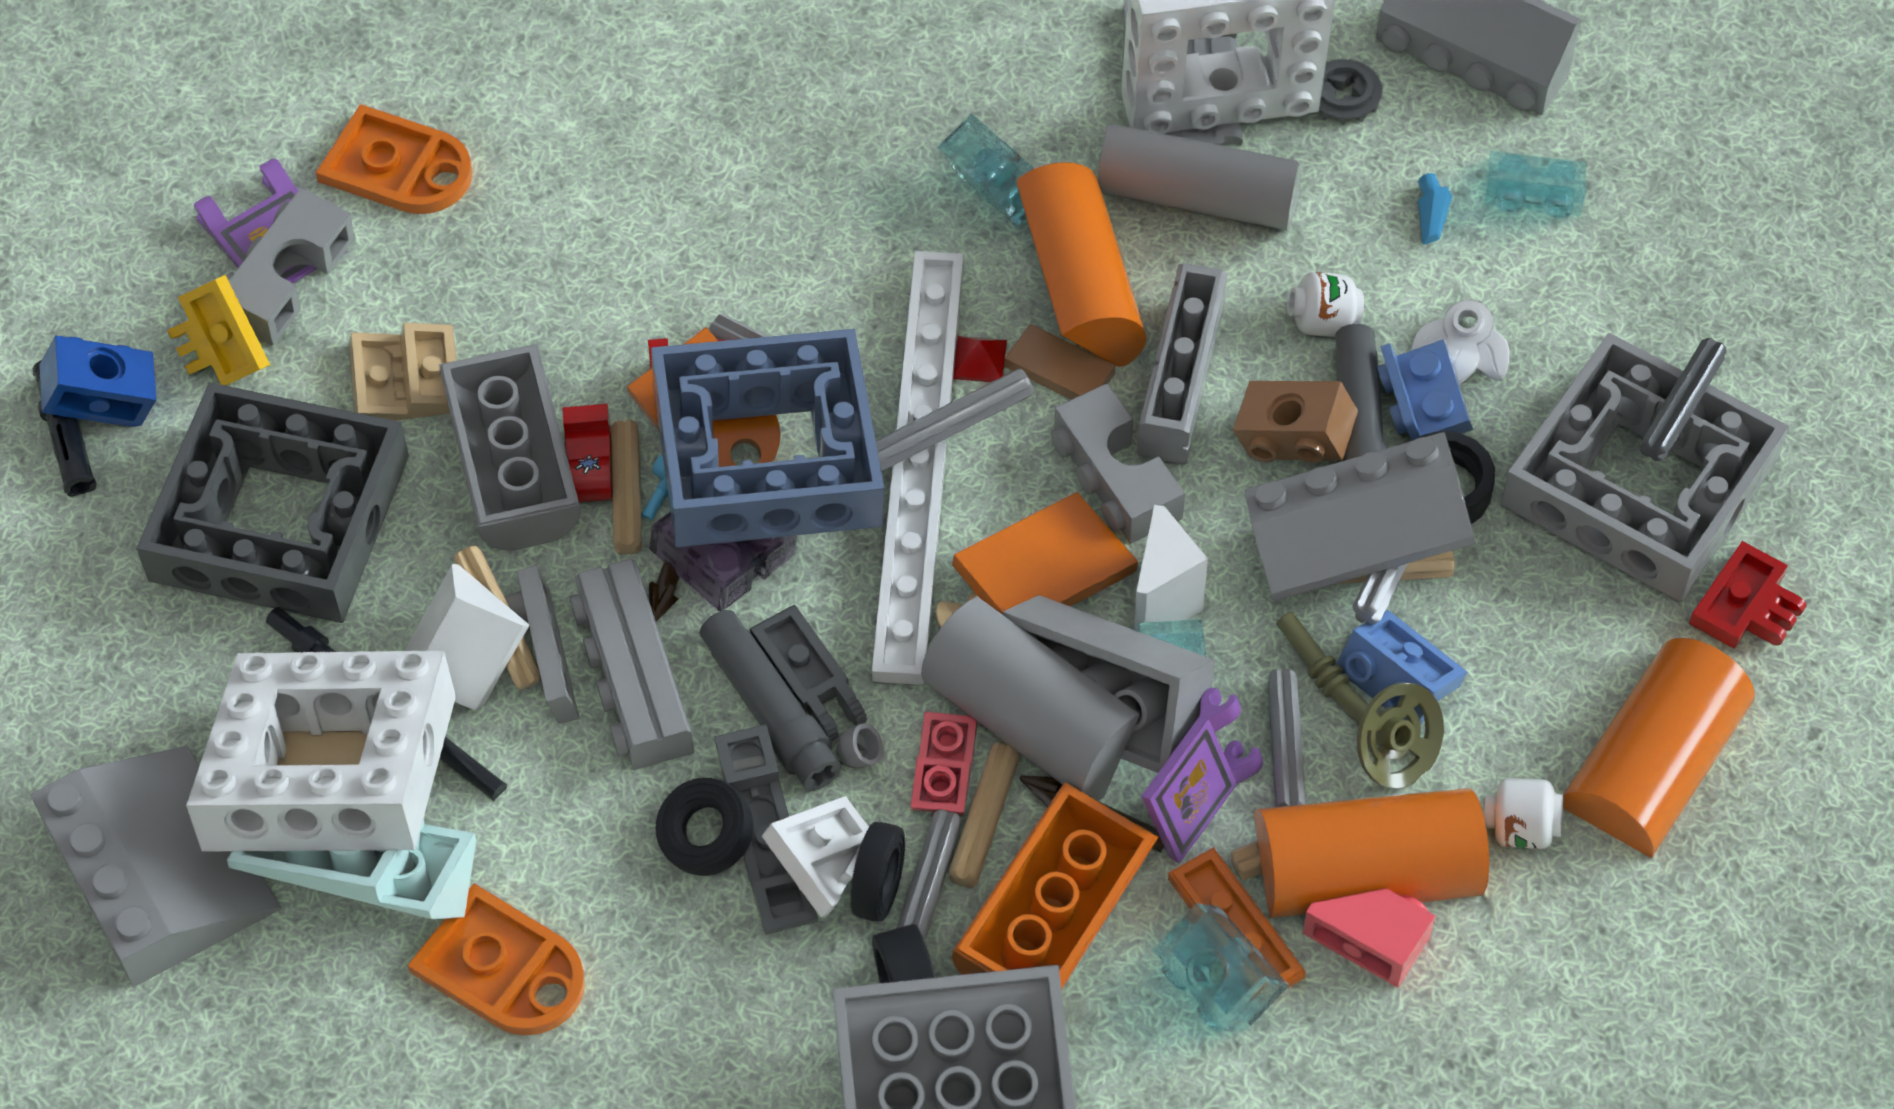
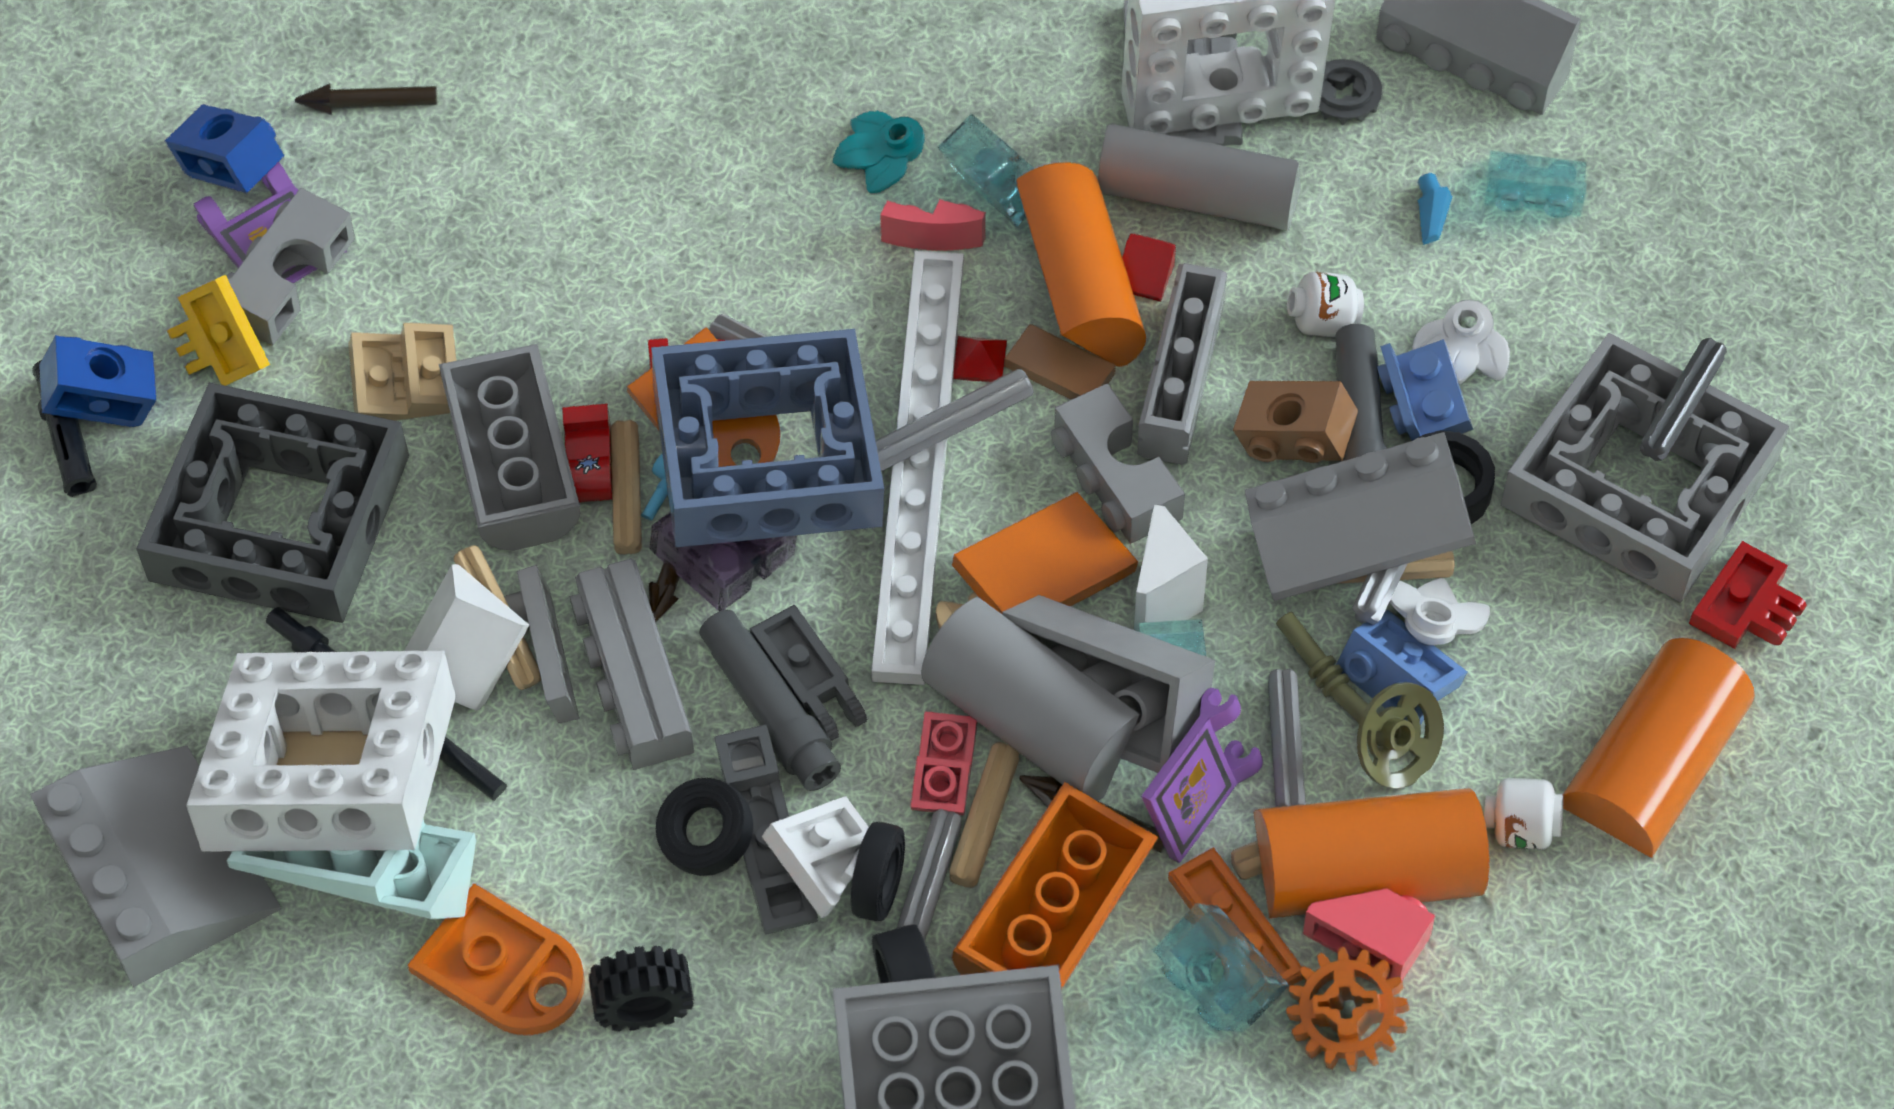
(225, 147): none -> blue brick
(326, 98): none -> dark brown piece
(396, 162): orange tile -> none
(640, 988): none -> black tyre
(862, 738): light grey hinge -> none
(878, 151): none -> teal plate
(947, 228): none -> coral slope
(1148, 265): none -> red slope
(1326, 1008): none -> orange gear
(1435, 614): none -> white plate

